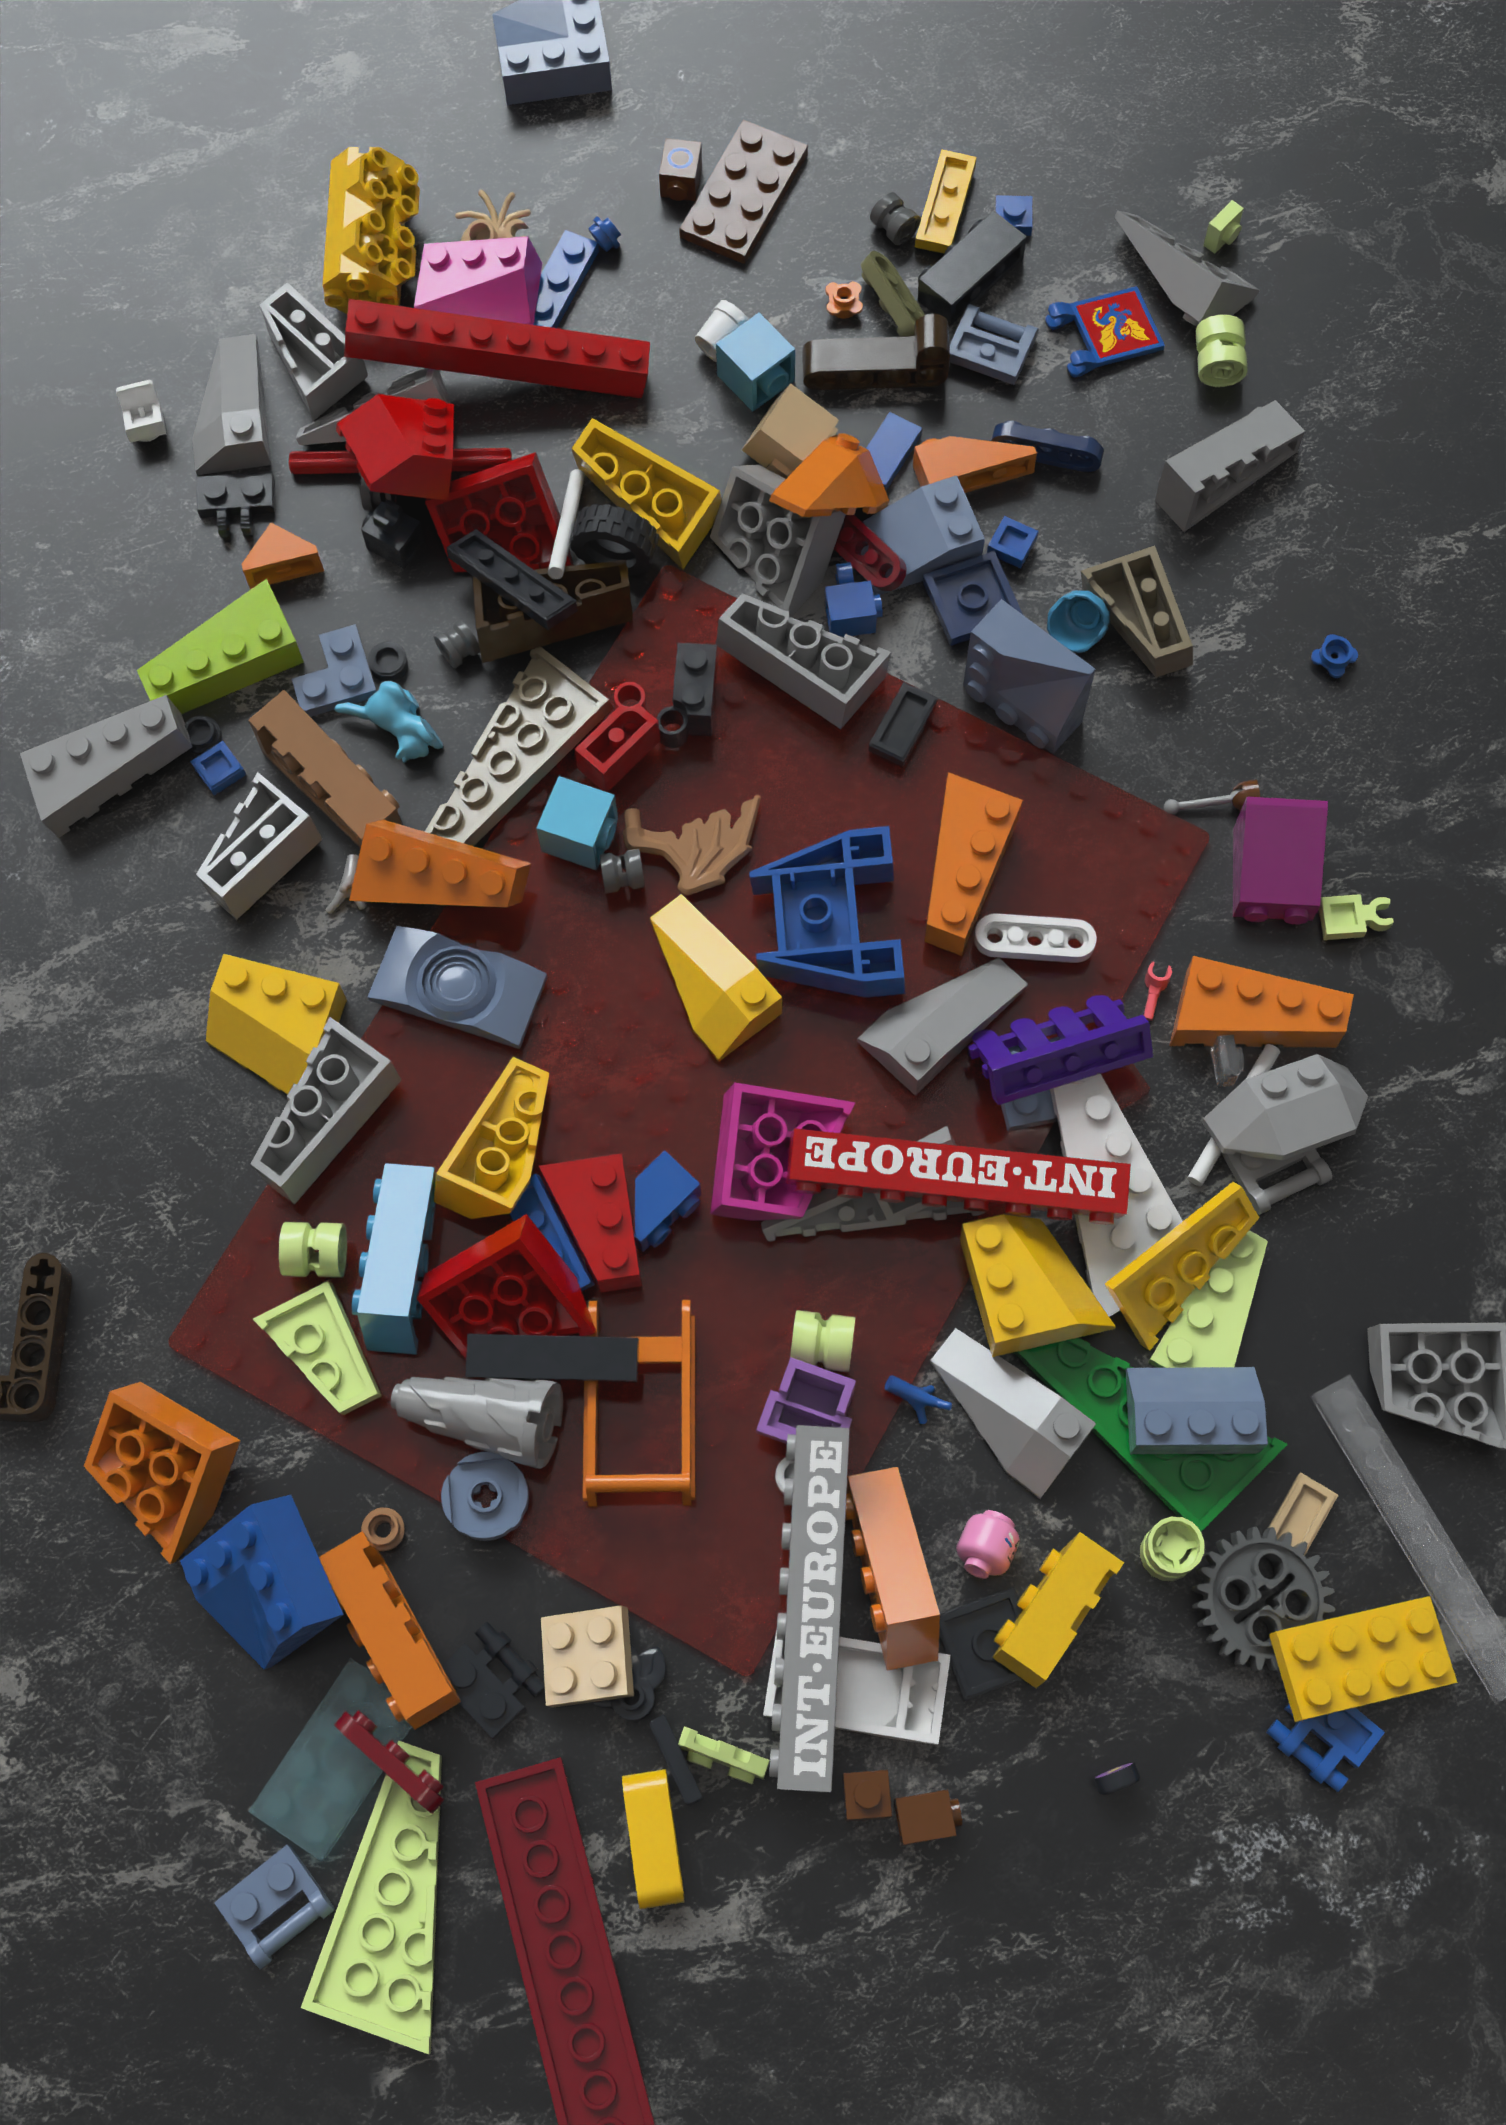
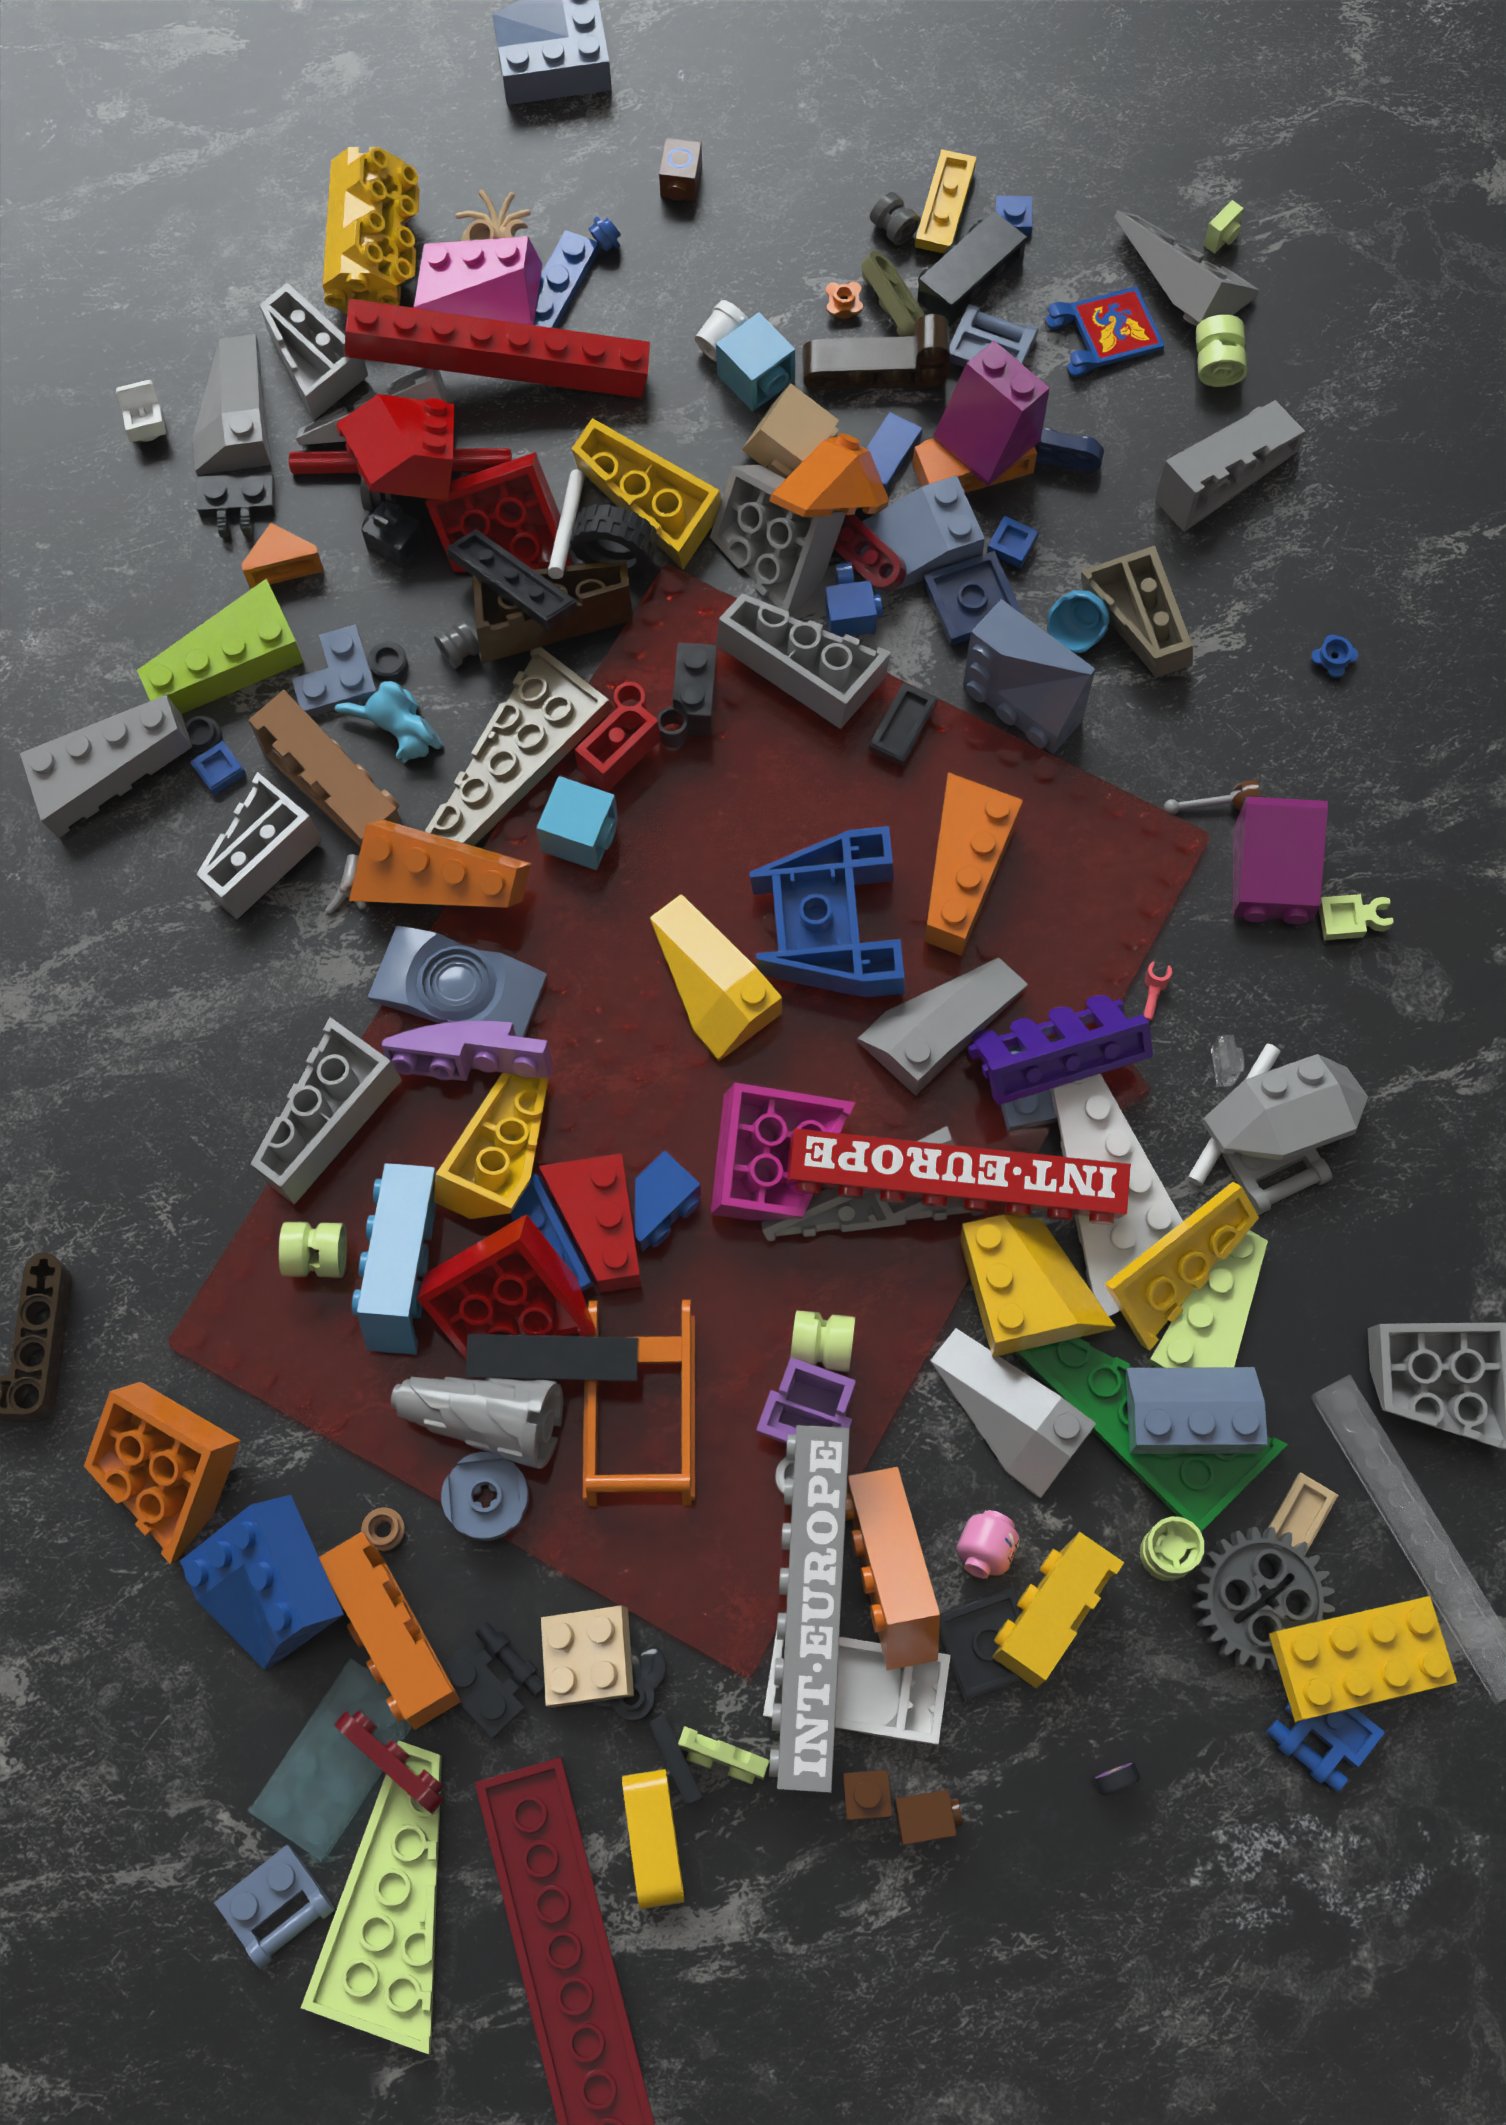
(270, 1017): yellow wedge -> none
(323, 1345): yellowish green wing -> none
(456, 1047): none -> medium lavender slope
(612, 871): dark grey wheel -> none
(703, 850): medium nougat animal -> none
(743, 191): plate -> none
(916, 1396): blue bar -> none
(993, 413): none -> magenta slope
(1051, 931): white plate -> none
(1257, 1008): orange wedge -> none

